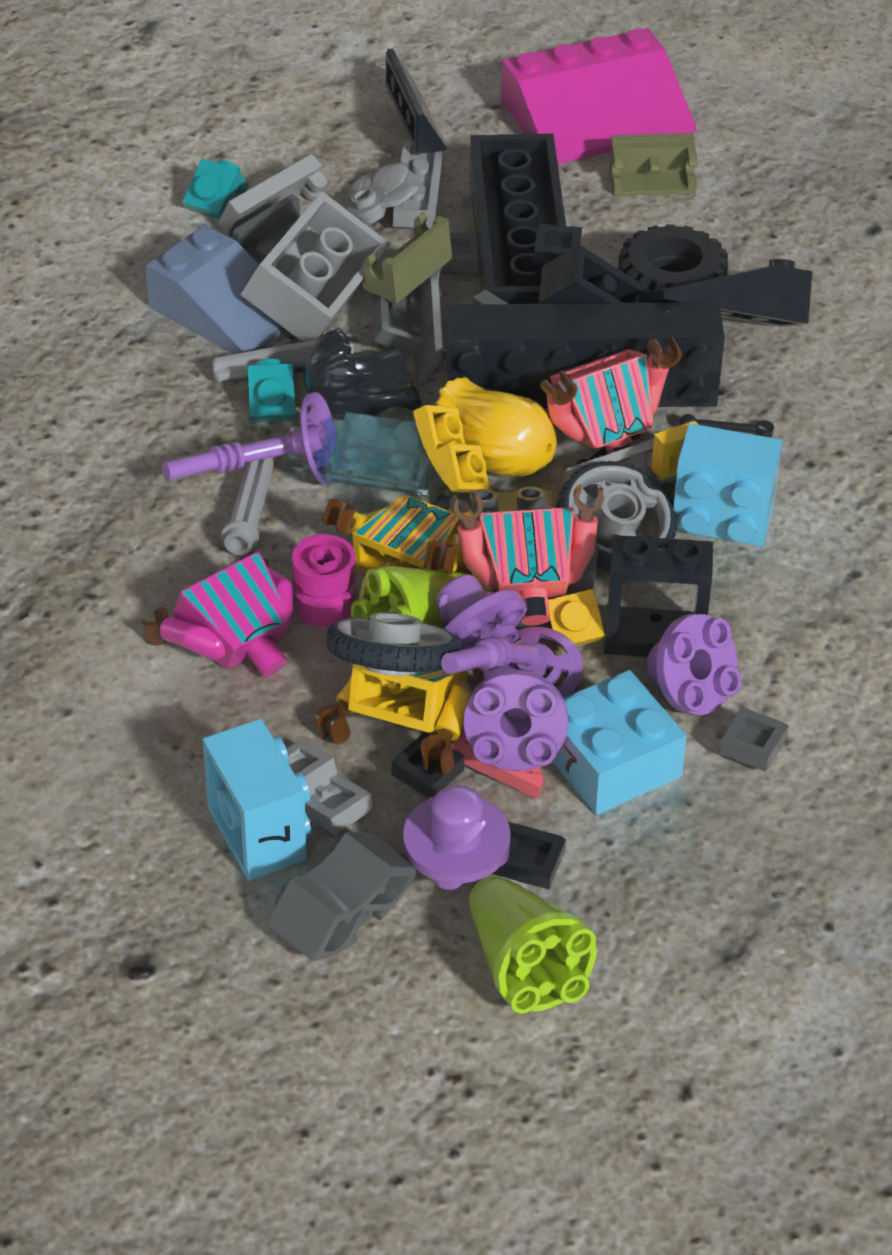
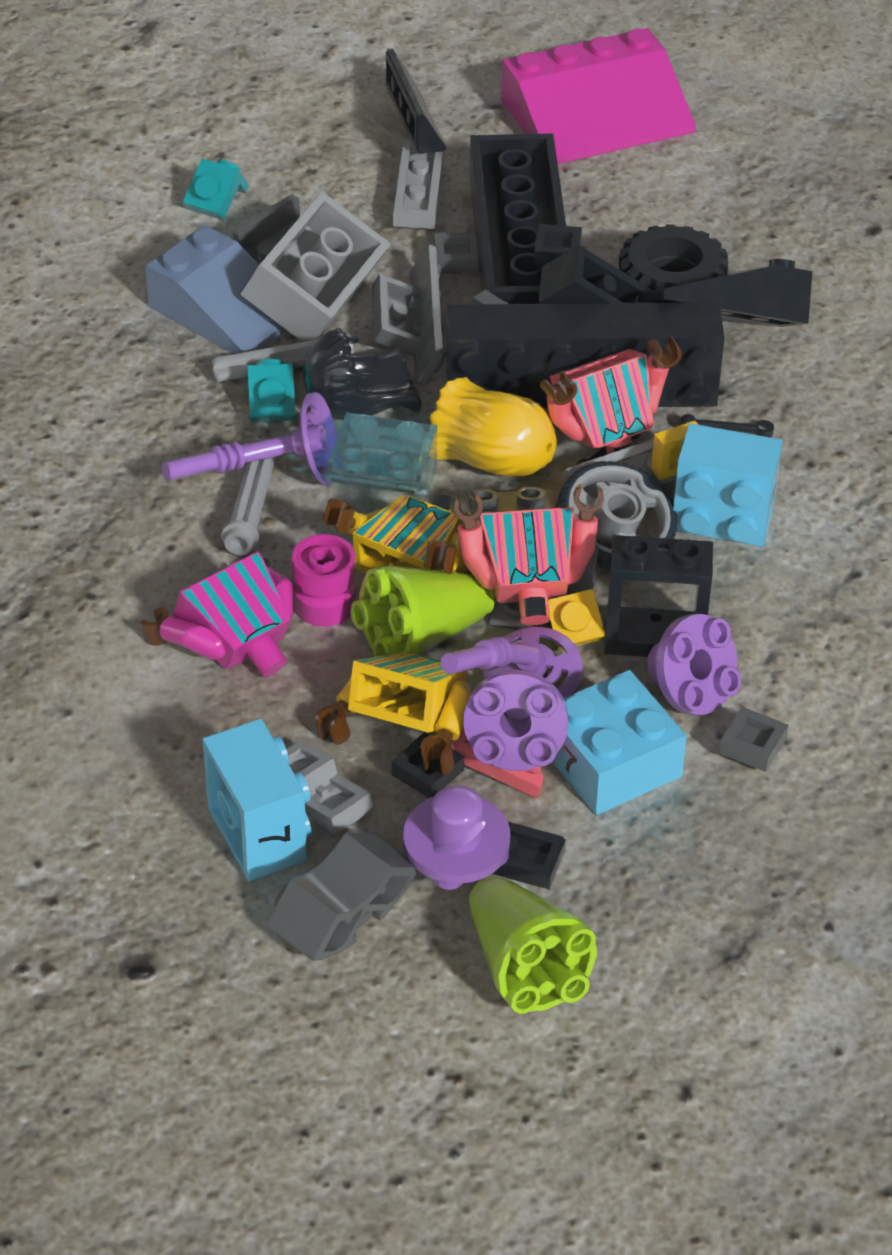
(296, 179): light grey hinge -> none
(374, 194): light grey plate -> none
(391, 643): wheel -> none
(411, 262): olive hinge -> none
(443, 438): yellow slope -> none
(477, 613): medium lavender plate -> none
(653, 164): olive hinge -> none

